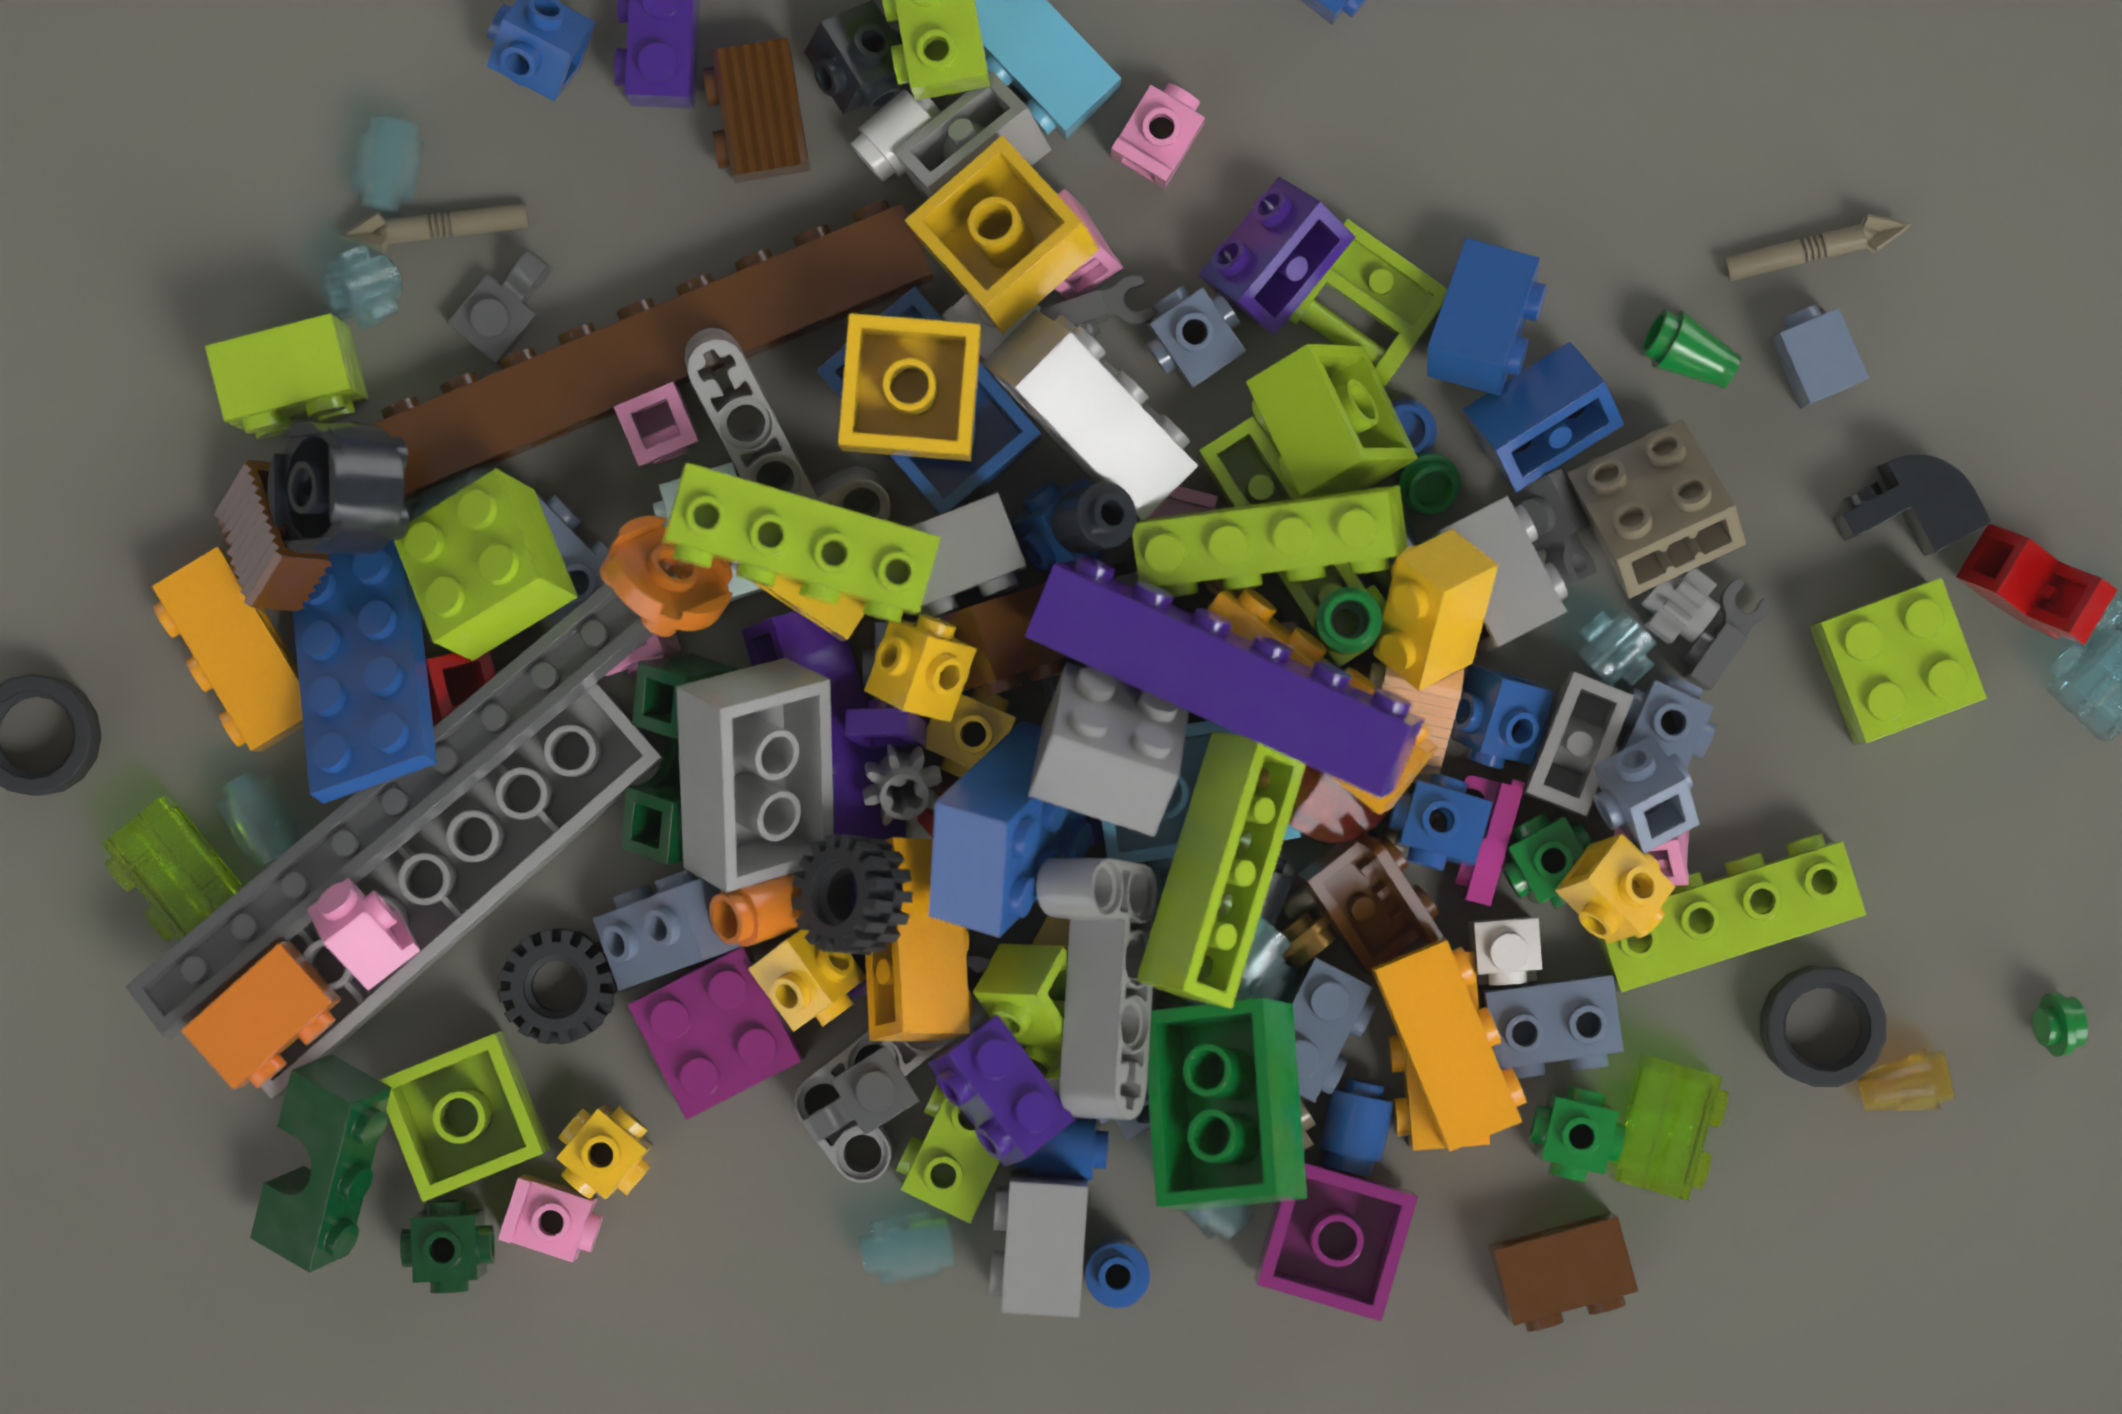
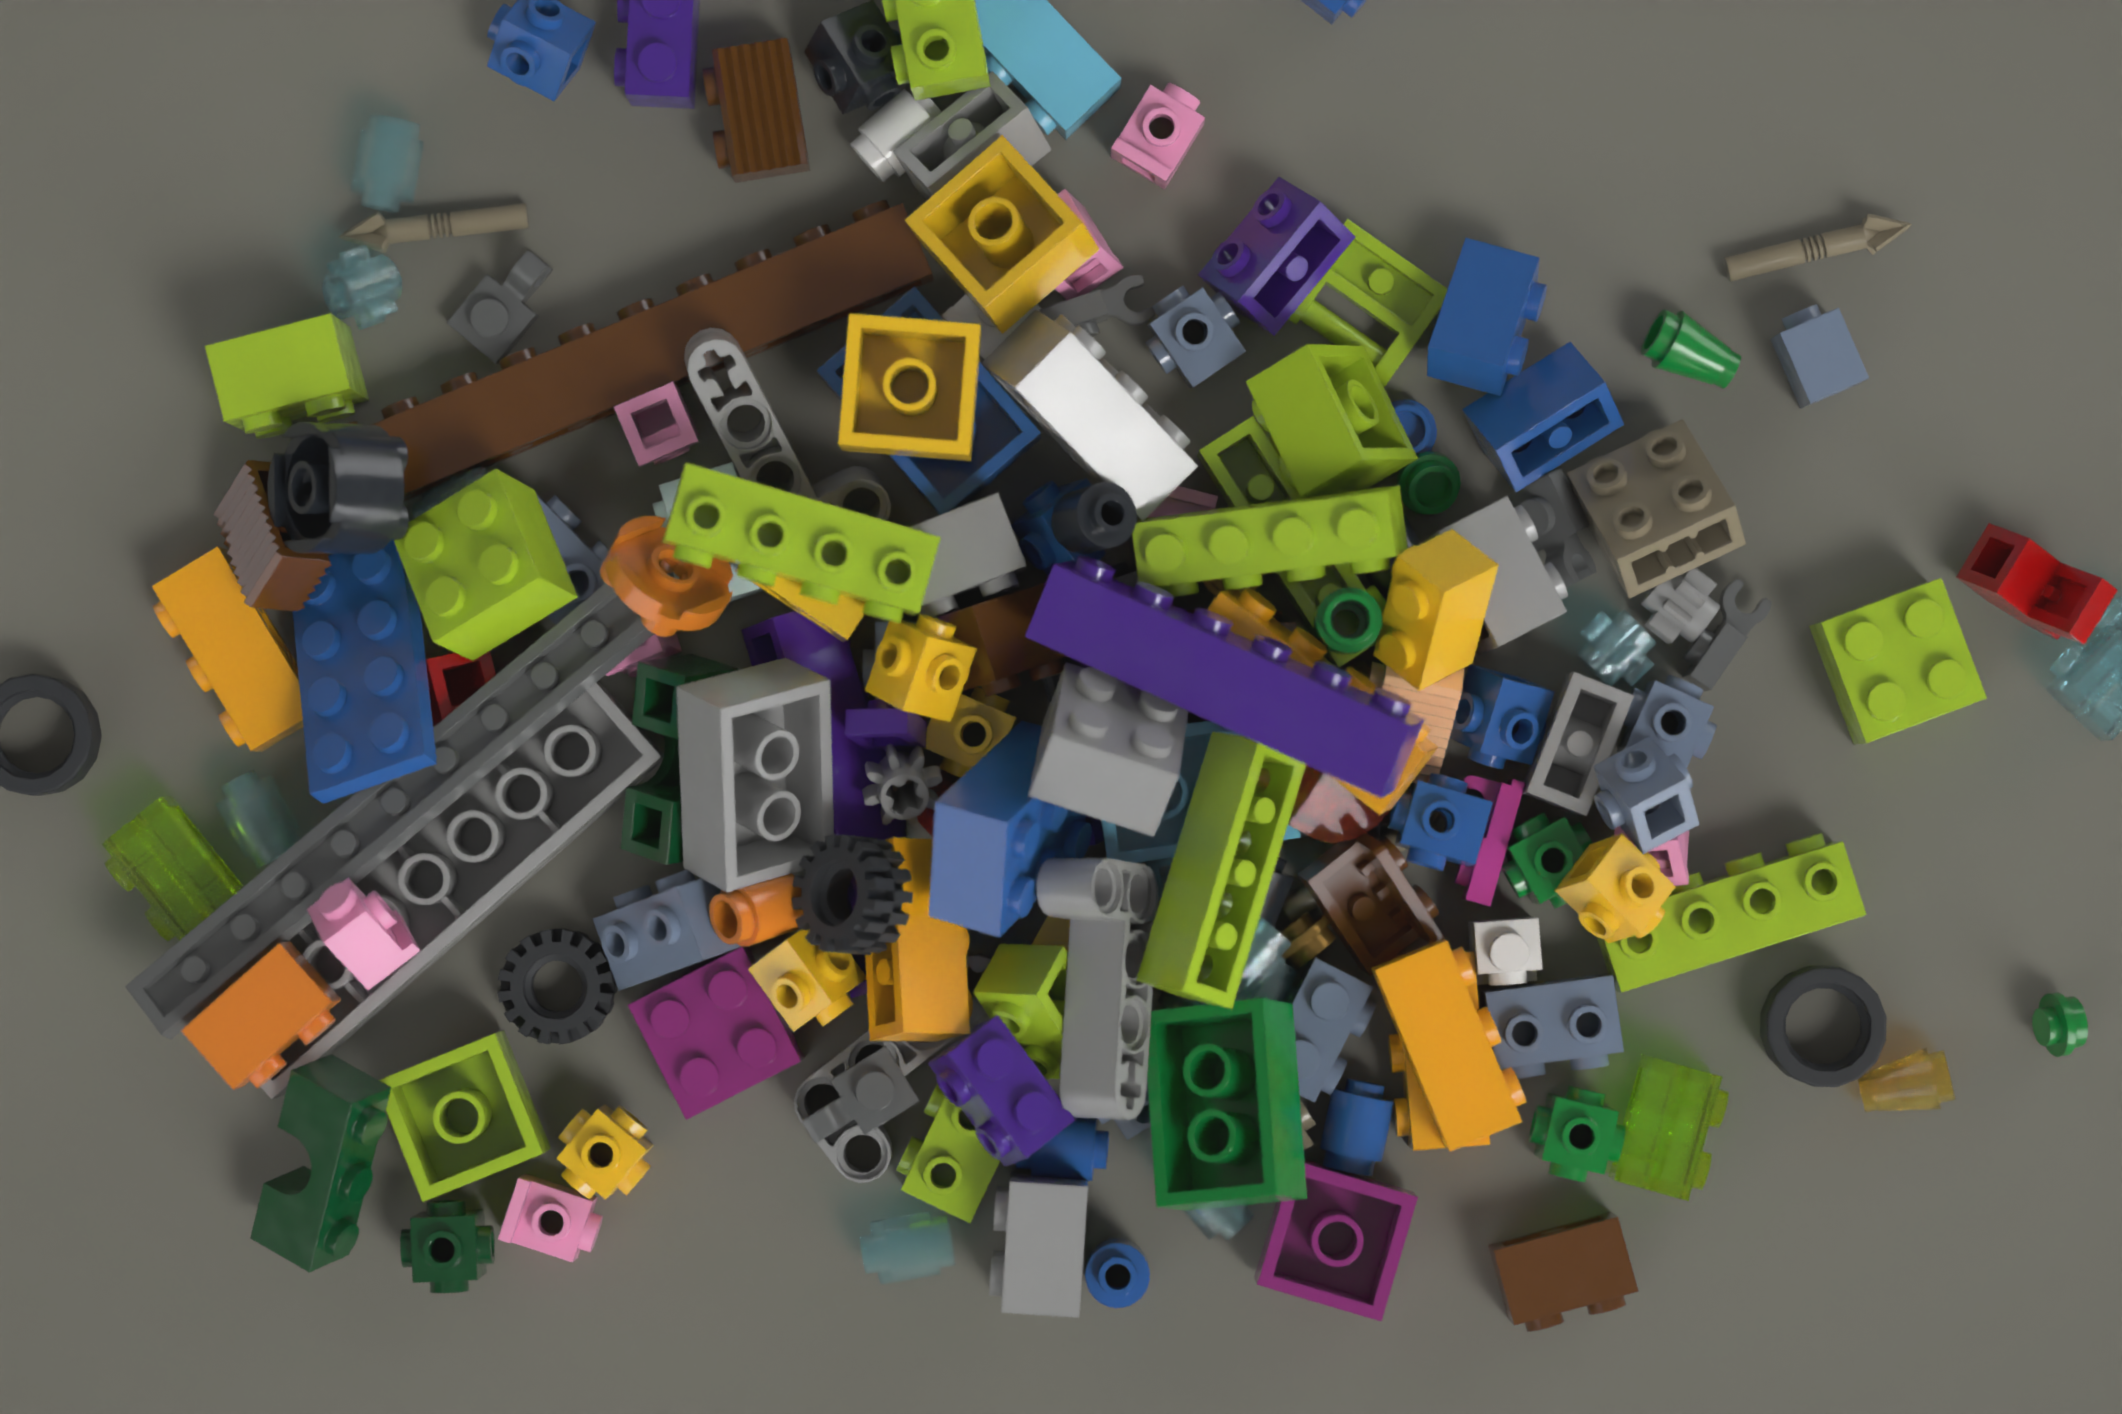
(1930, 496): black brick -> none

